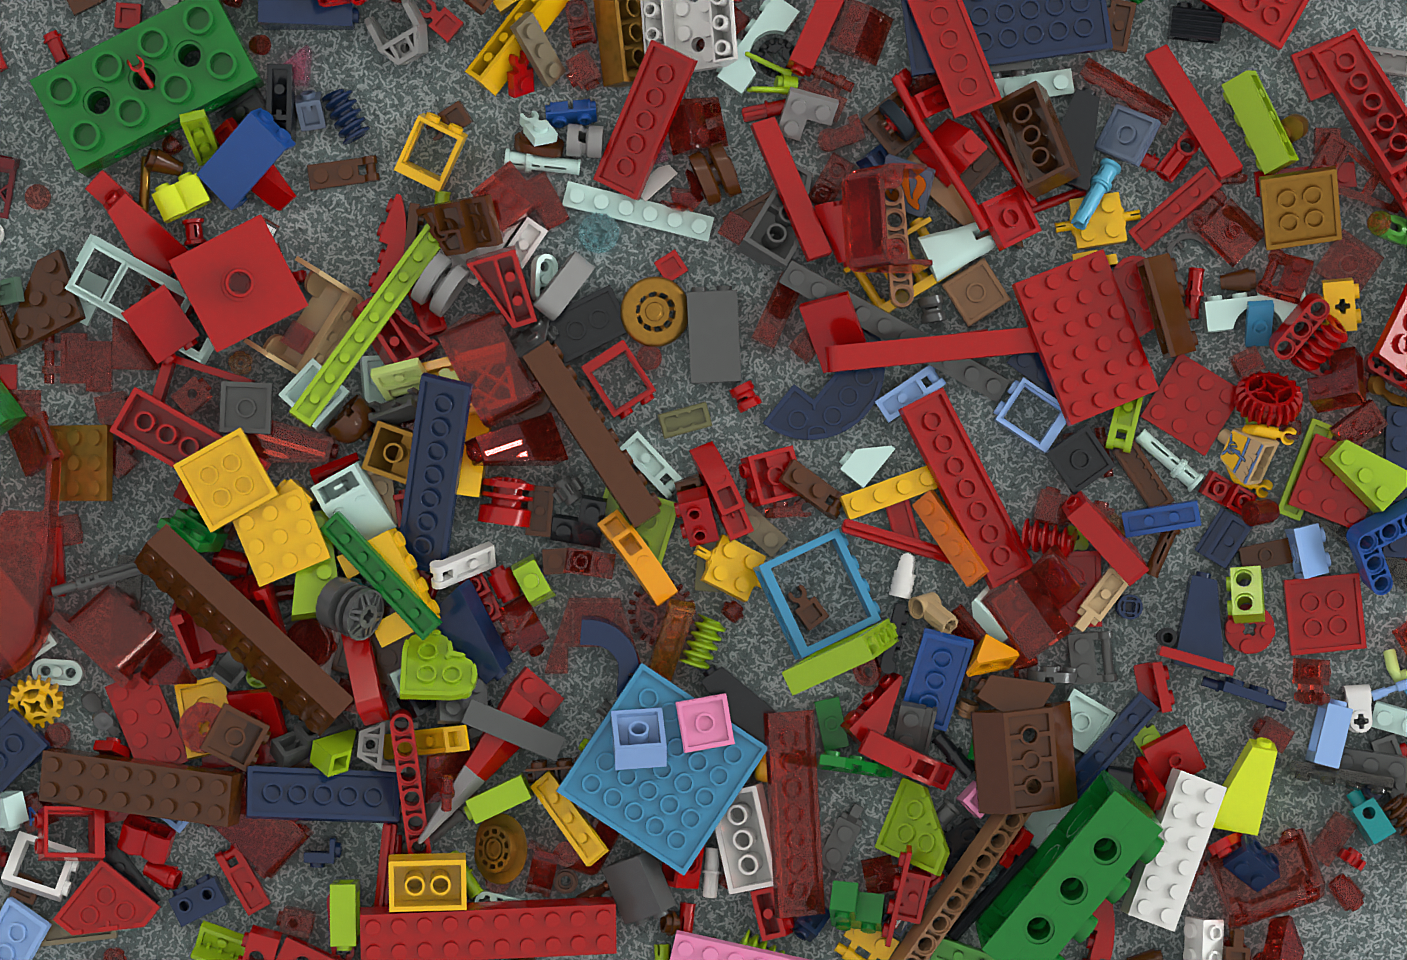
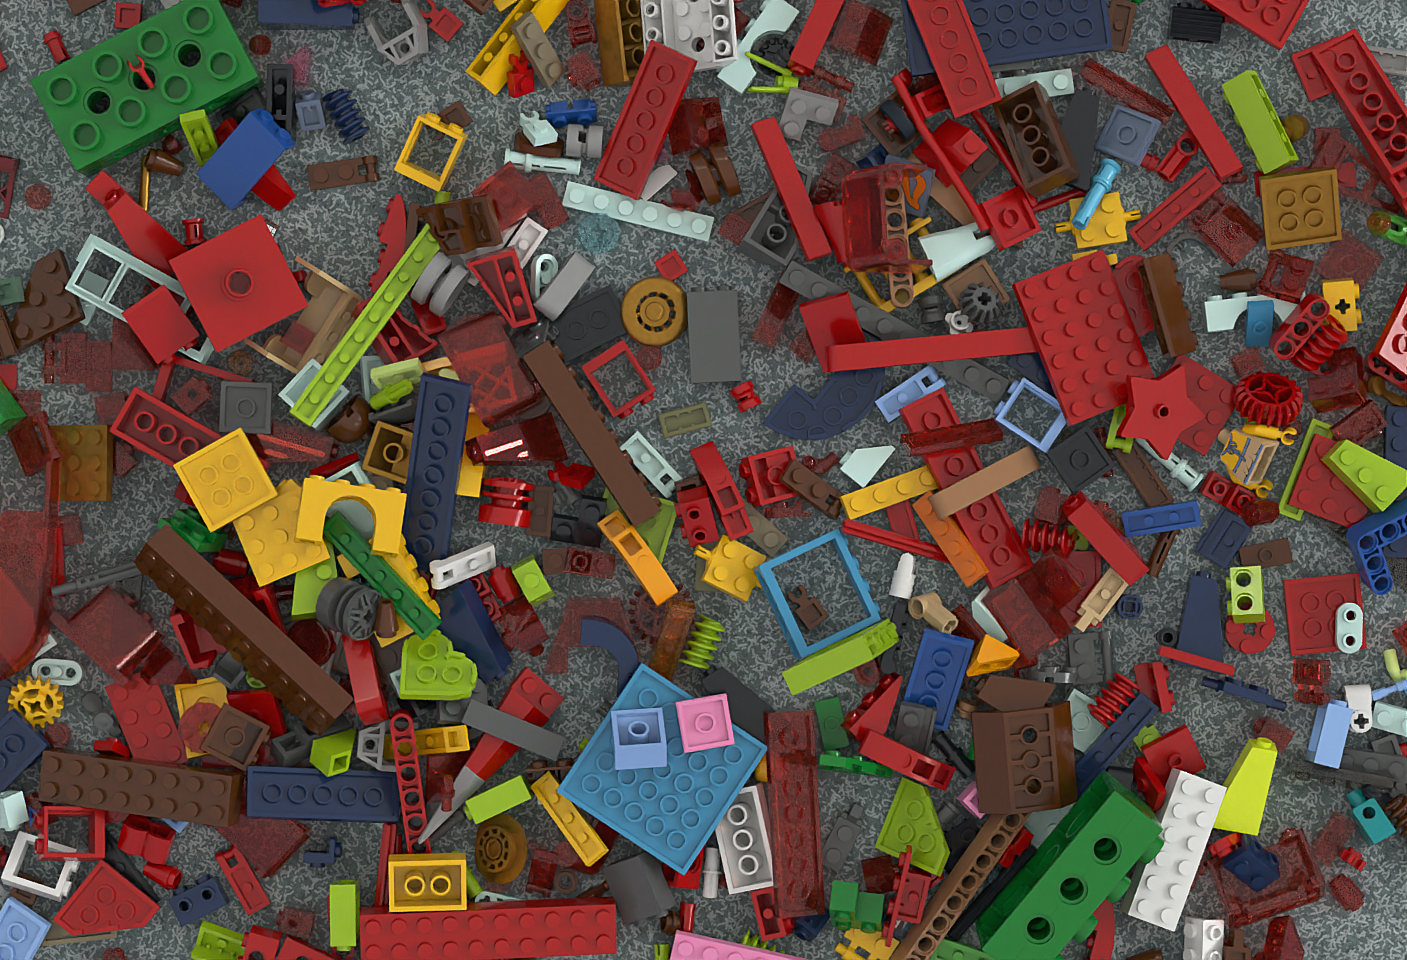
(181, 198): neon yellow brick -> none
(384, 505): none -> yellow arch
(386, 620): none -> reddish brown cone
(391, 394): none -> lime axle
(573, 476): none -> red plate
(732, 611): clear red plate -> none
(763, 110): red axle -> none
(820, 466): none -> clear red arm
(951, 437): none -> clear red plate
(952, 320): none -> white plate
(979, 304): none -> dark grey gear
(984, 482): none -> medium nougat beam
(1112, 699): none -> red piece
(1159, 410): none -> red plate
(1194, 291): red pin -> none
(1308, 550): light blue slope -> none
(1347, 627): none -> light aqua plate

